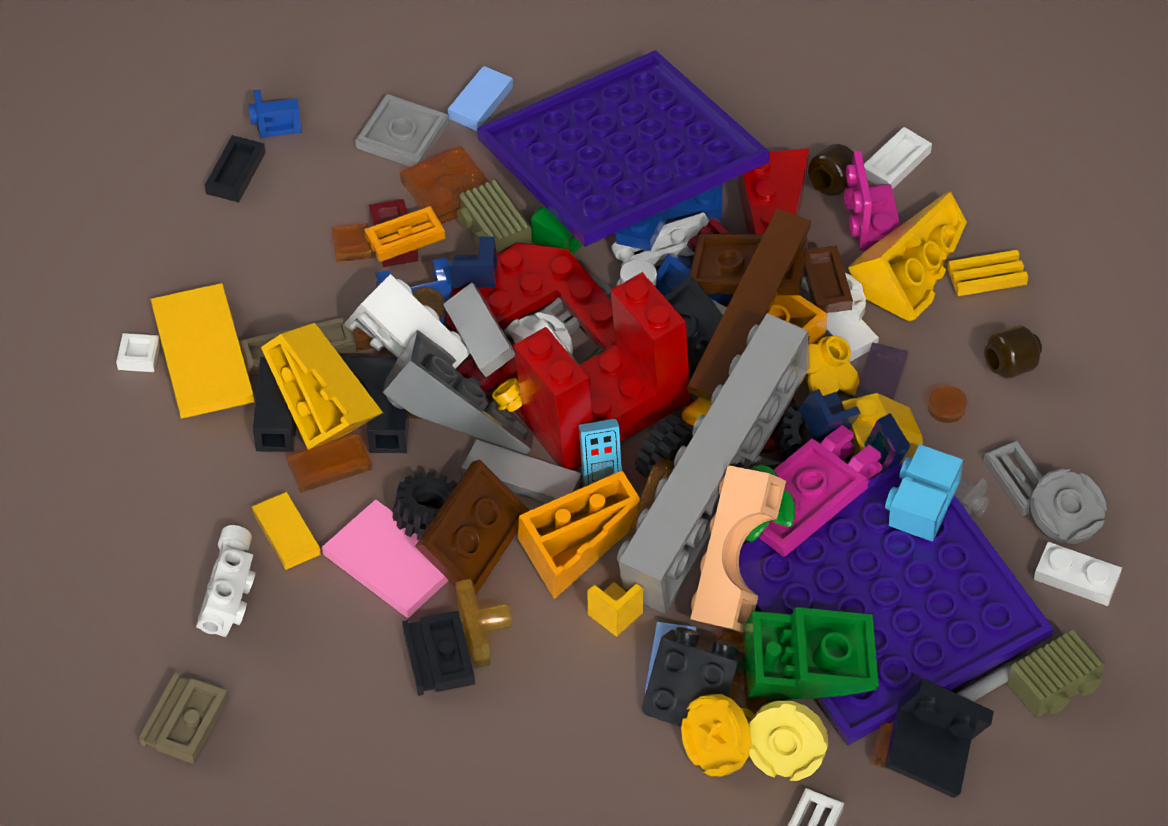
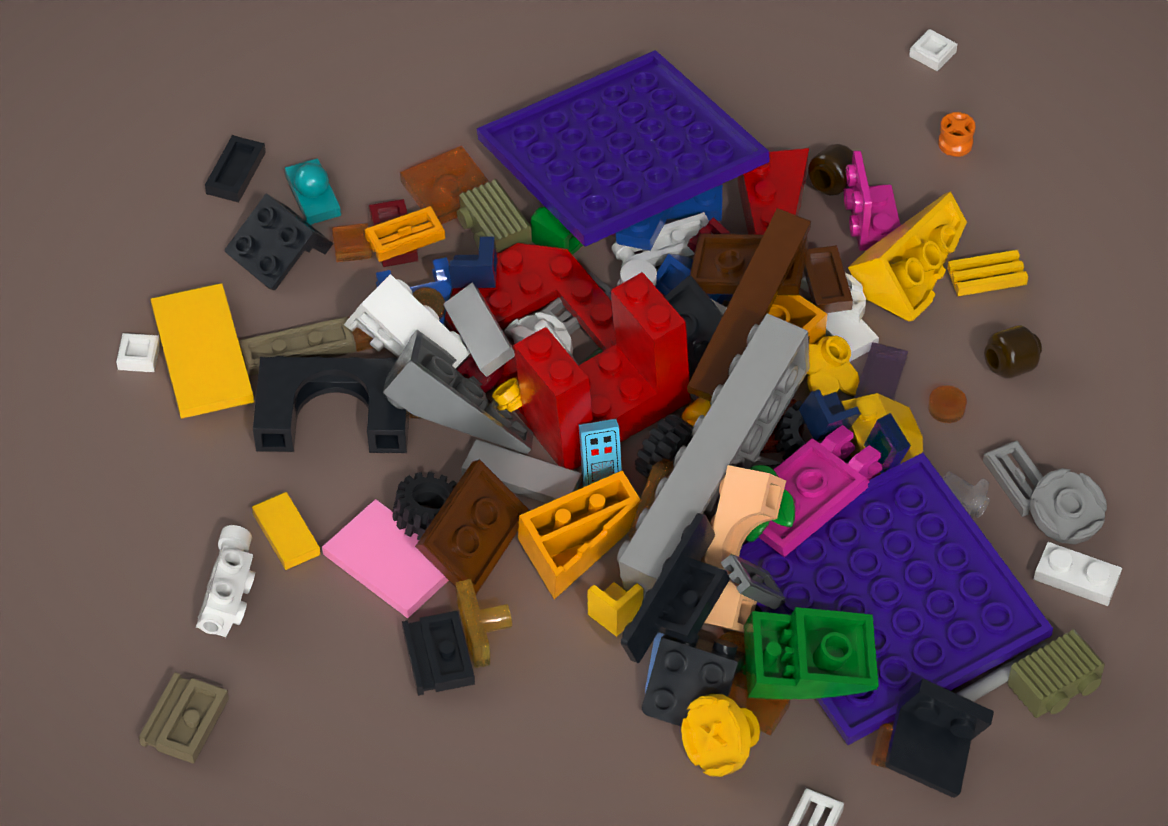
(274, 241): none -> black bracket
(275, 117): blue bracket -> none
(312, 191): none -> teal tile
(318, 386): yellow wedge -> none
(329, 463): clear orange tile -> none
(402, 131): light grey tile -> none
(480, 98): light blue tile -> none
(680, 595): none -> black bracket
(751, 580): none -> dark grey tile
(787, 740): light yellow tile -> none
(897, 158): white tile -> none
(924, 492): medium azure piece -> none
(933, 50): none -> white tile
(956, 134): none -> orange wheel

